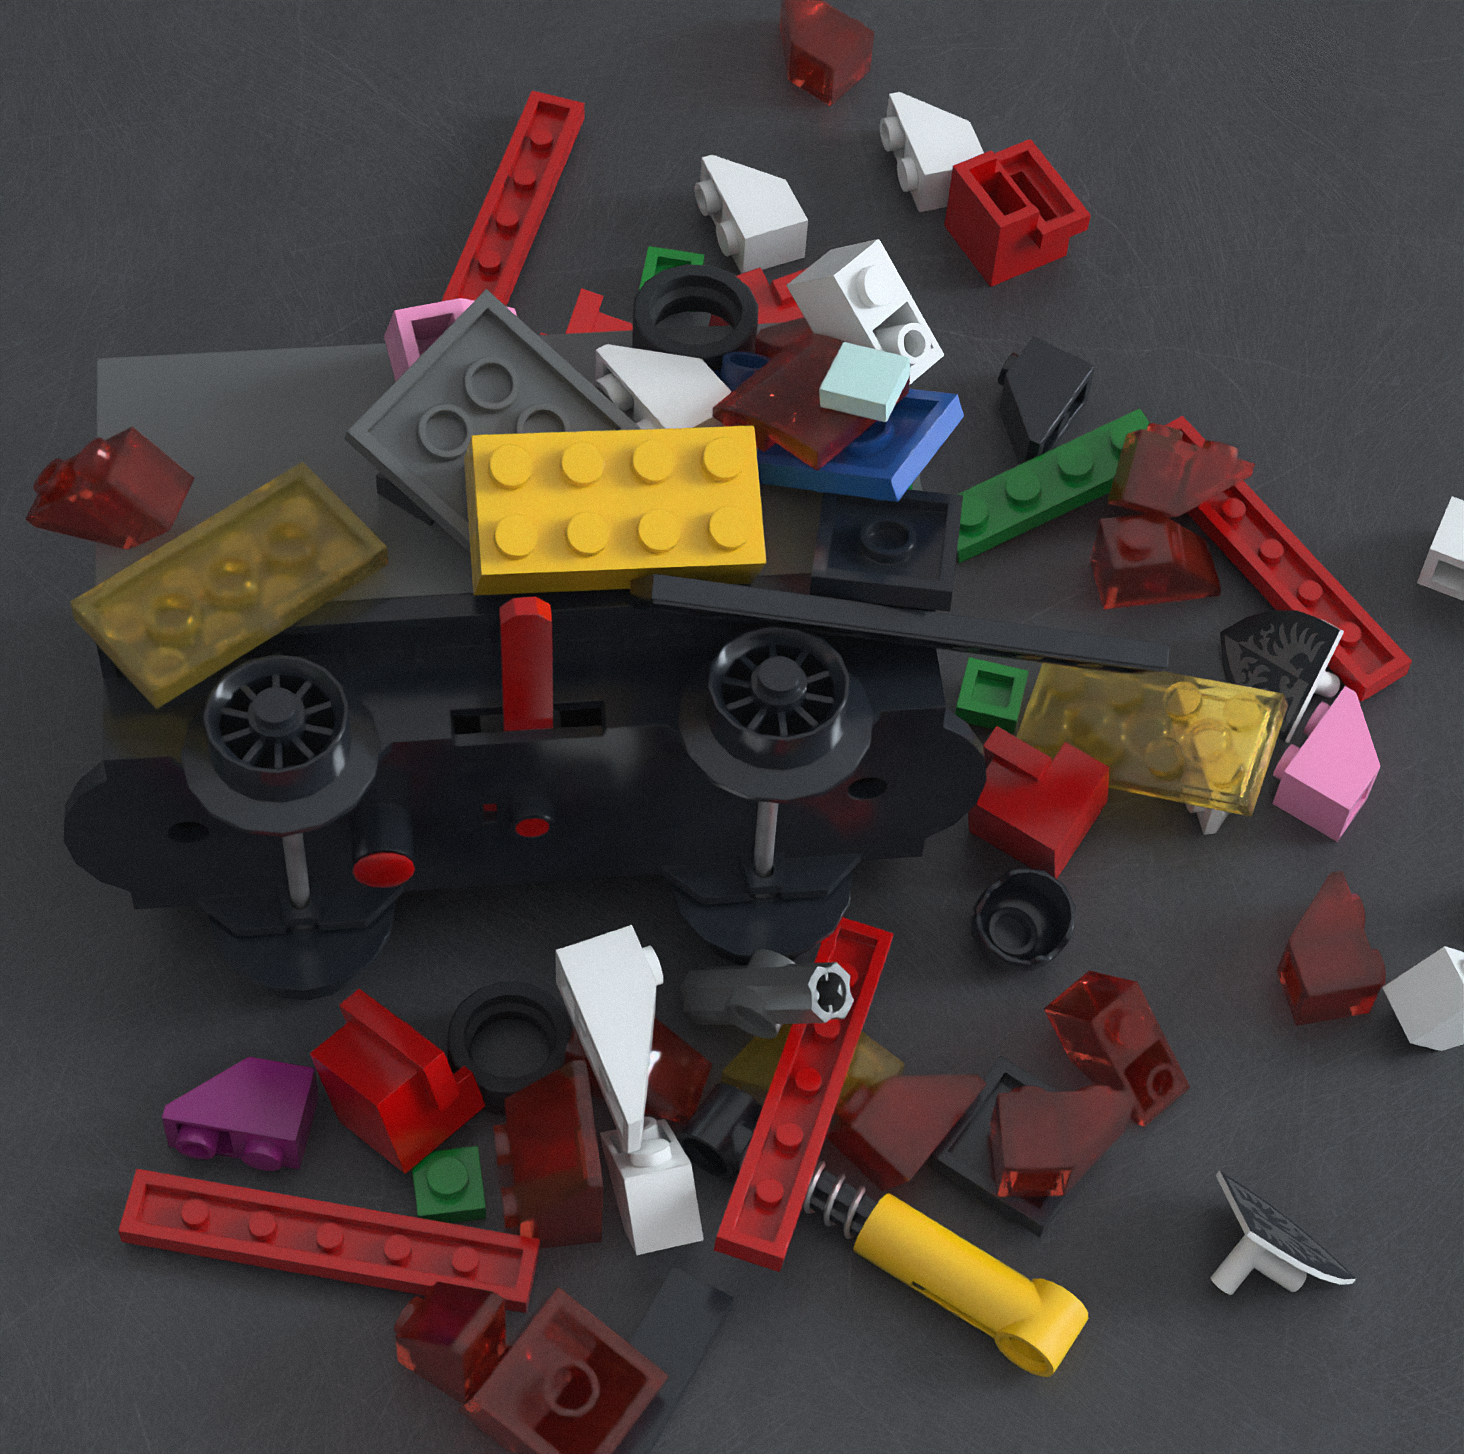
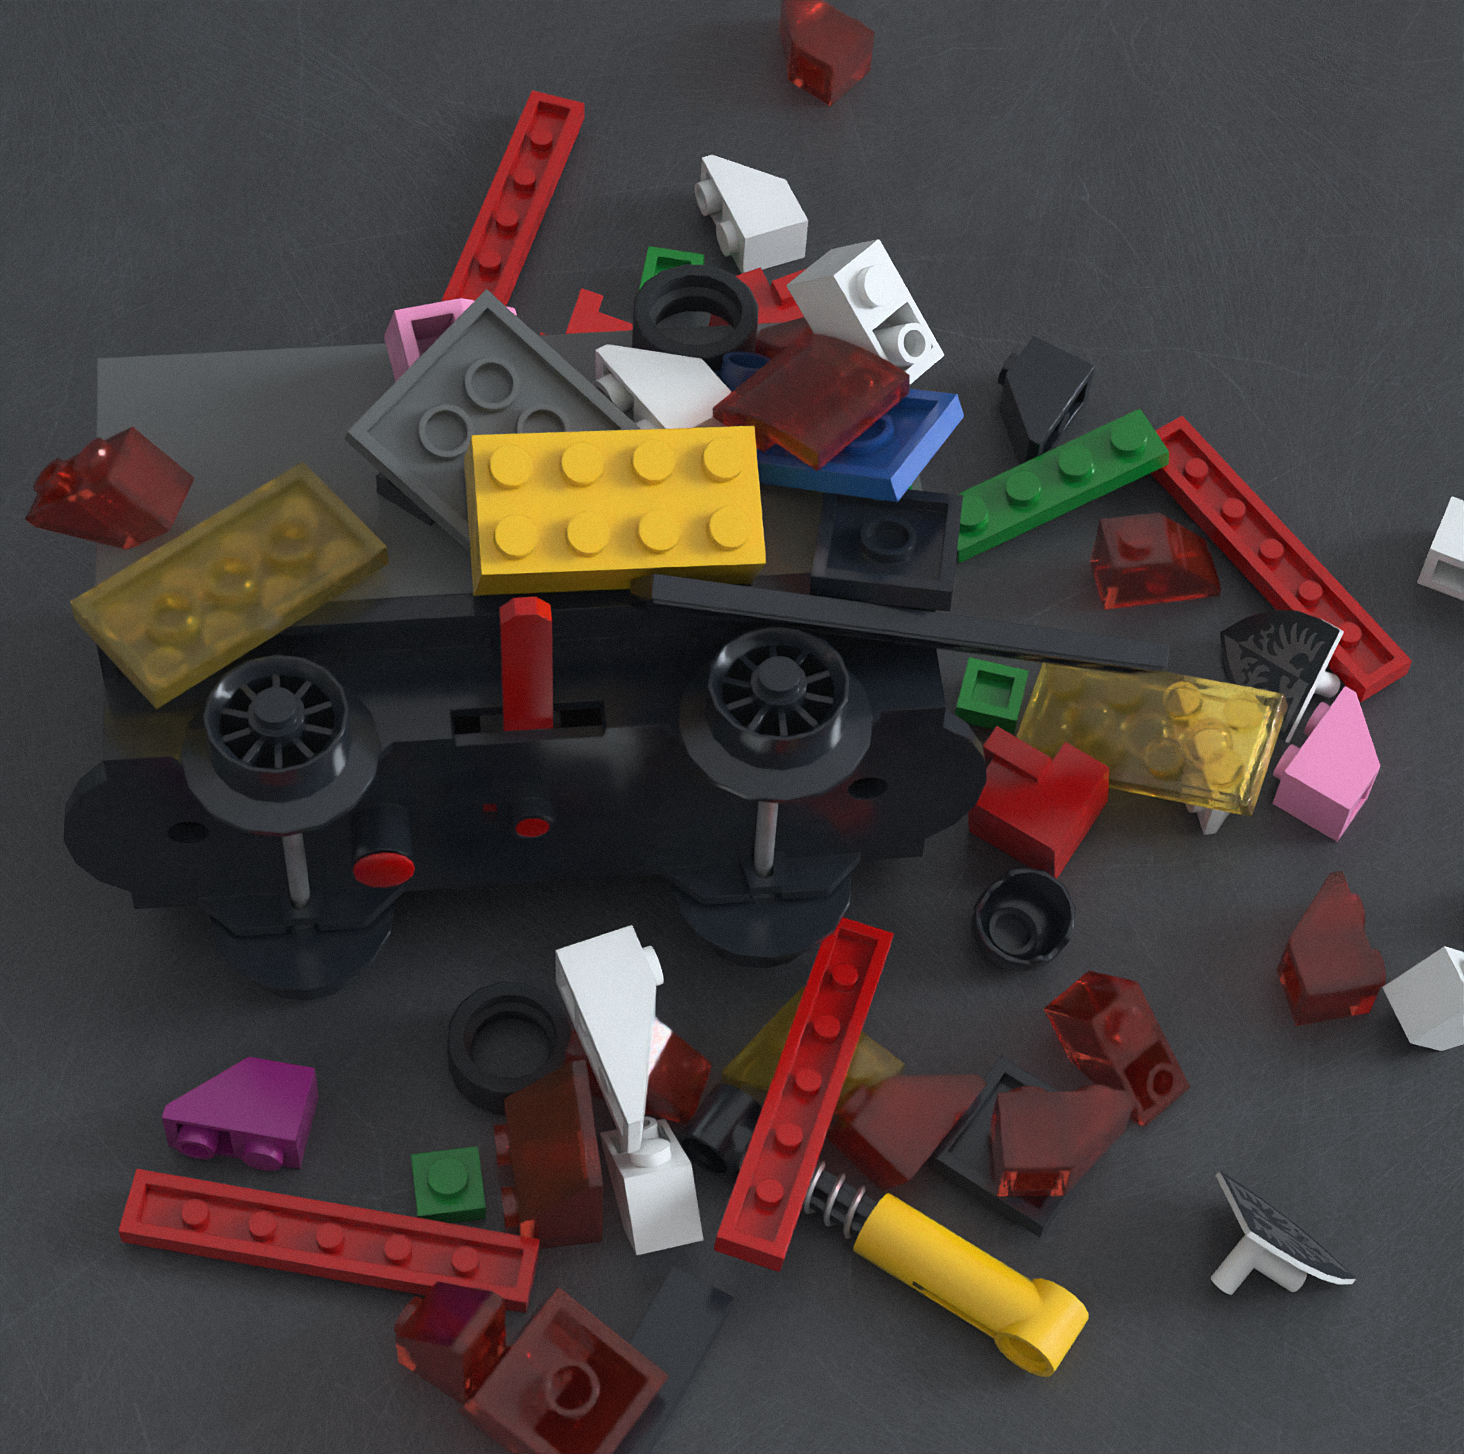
(393, 1083): red plate -> none
(767, 994): dark grey piece -> none
(864, 382): light aqua tile -> none
(926, 147): white slope -> none
(1012, 212): red plate -> none
(1170, 475): clear red slope -> none

